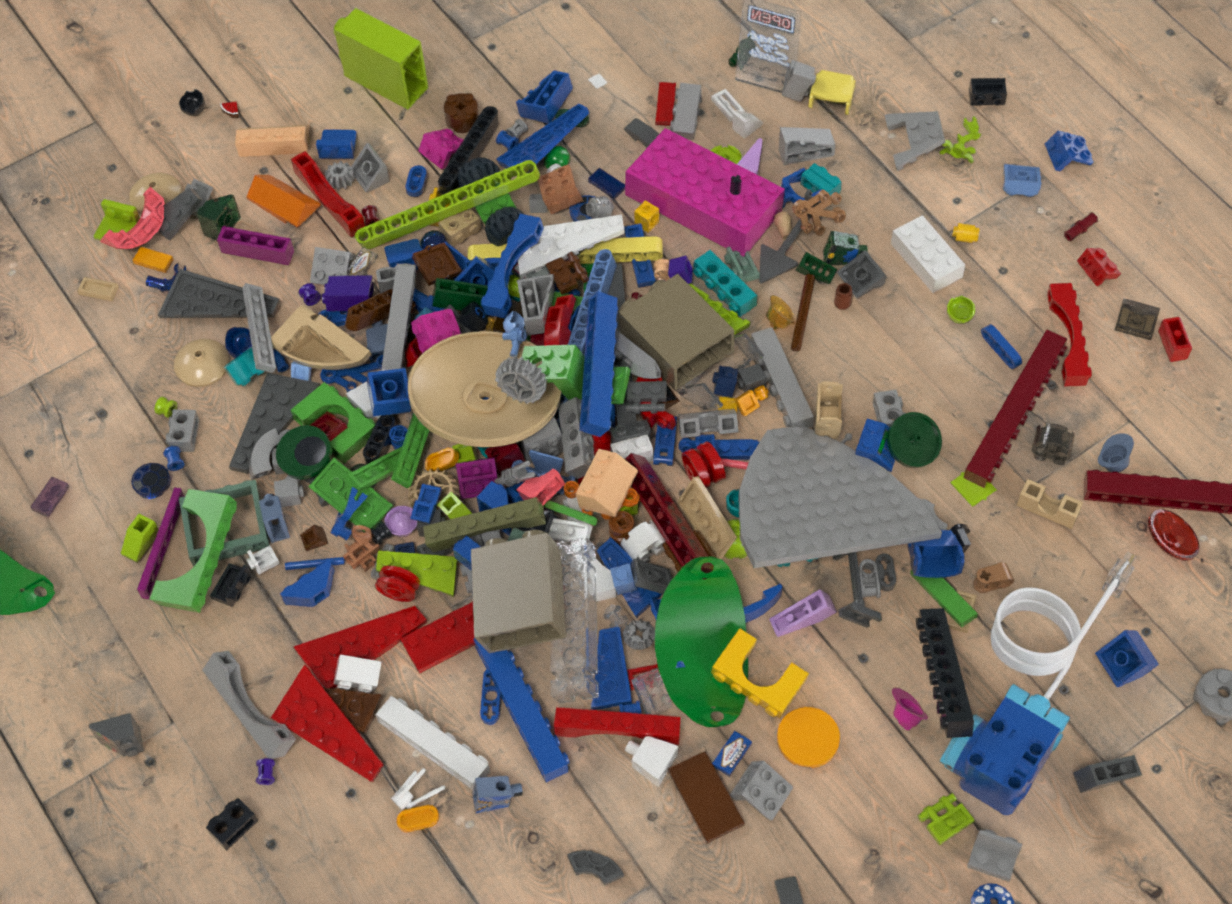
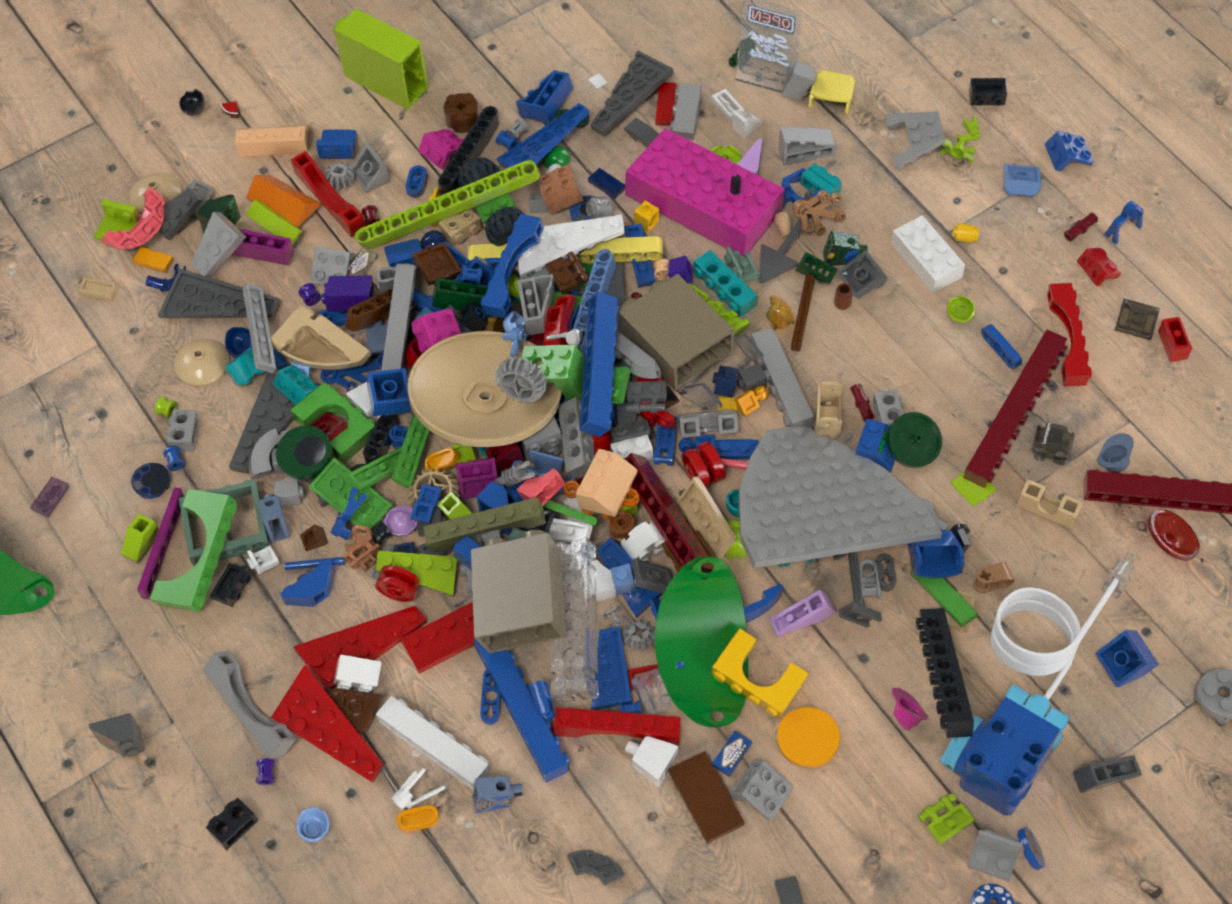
(217, 244): none -> light grey wedge
(273, 221): none -> lime slope
(294, 383): none -> teal bracket
(312, 824): none -> light blue hair
(471, 274): none -> blue bush
(542, 699): none -> blue hinge
(572, 337): none -> white plant
(632, 88): none -> dark grey wing
(862, 402): none -> dark red pin
(1031, 848): none -> blue tile
(1130, 212): none -> blue piece

